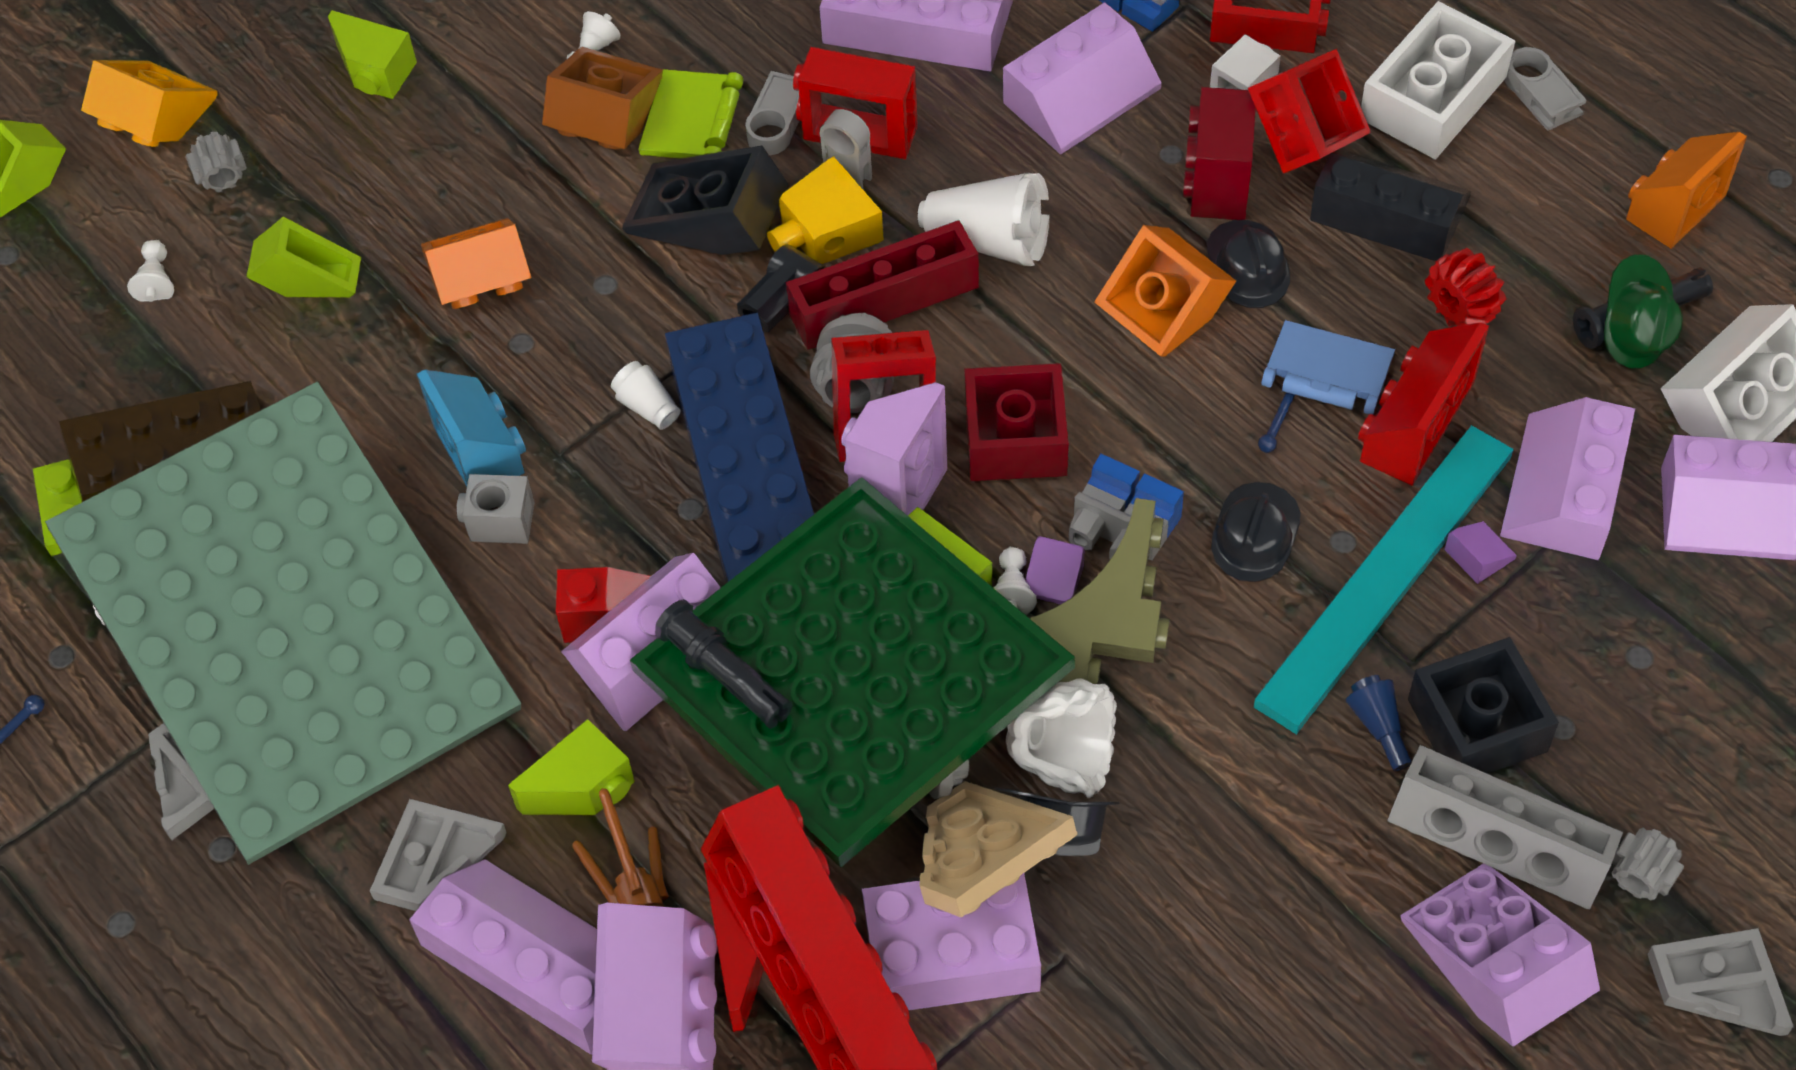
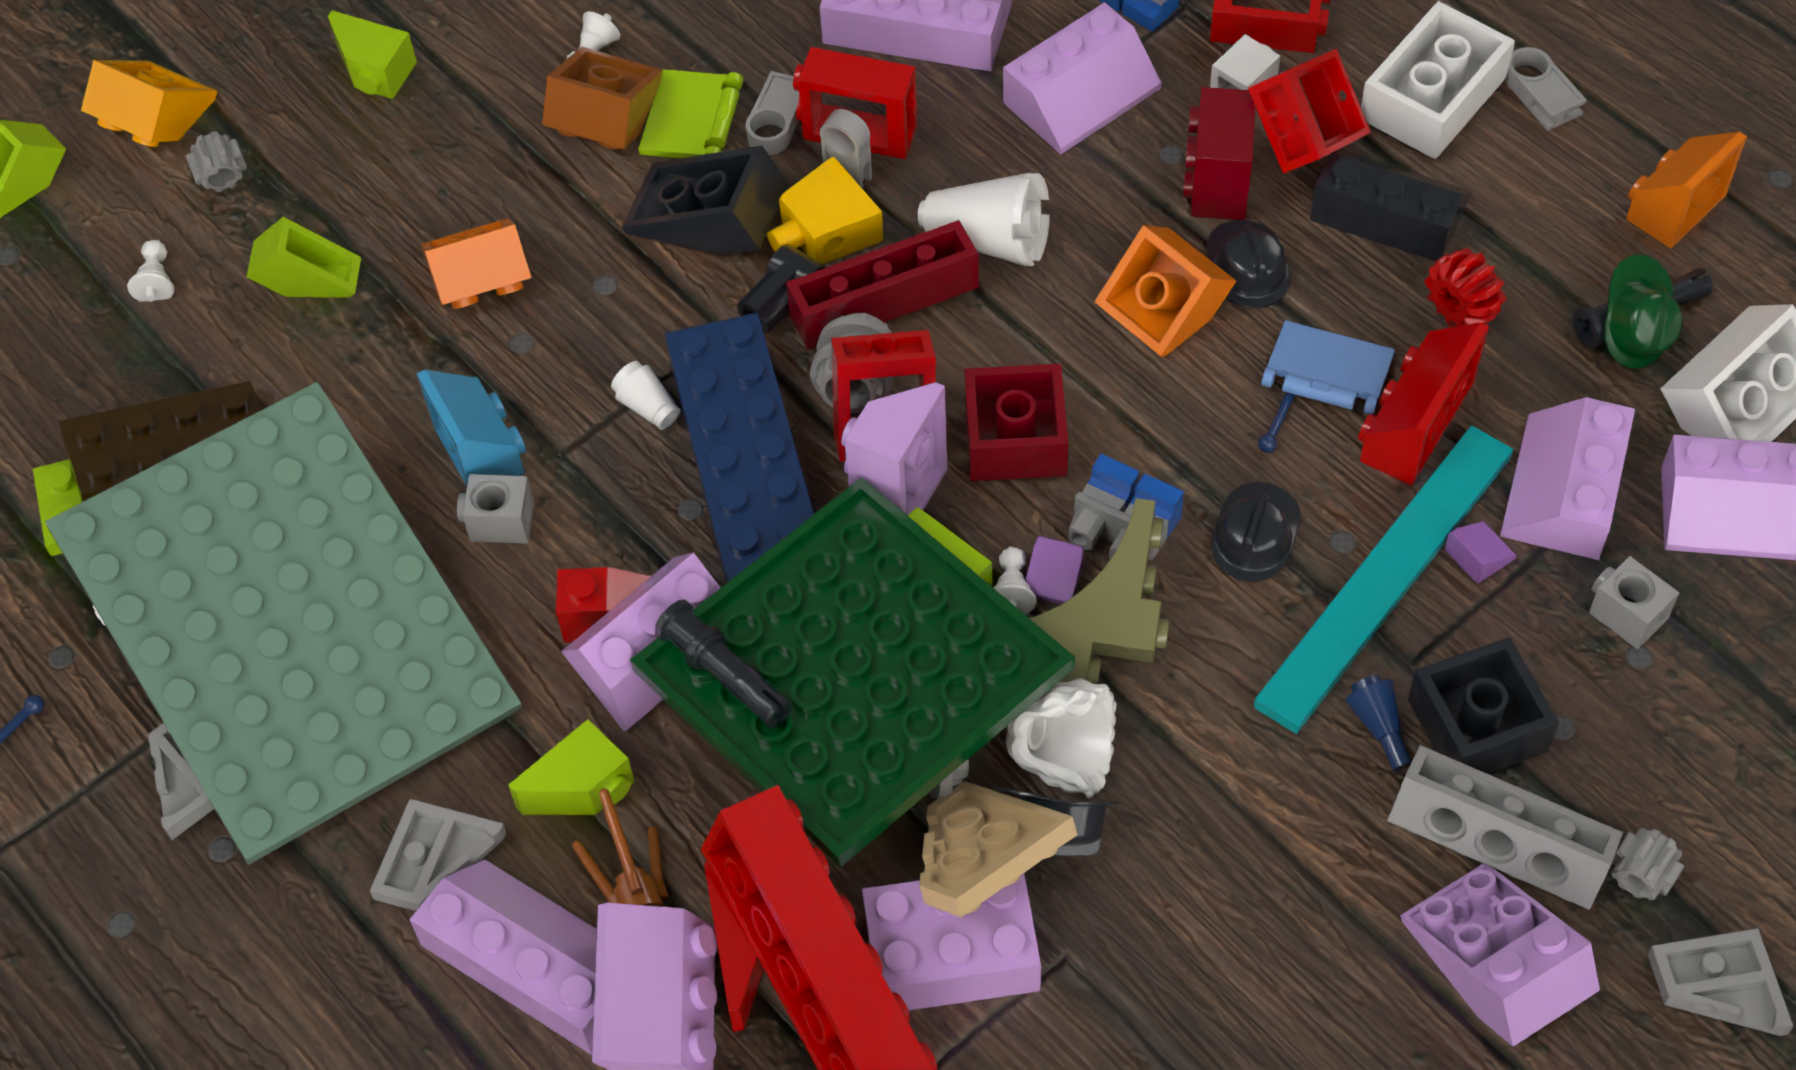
(1628, 619): none -> light grey brick

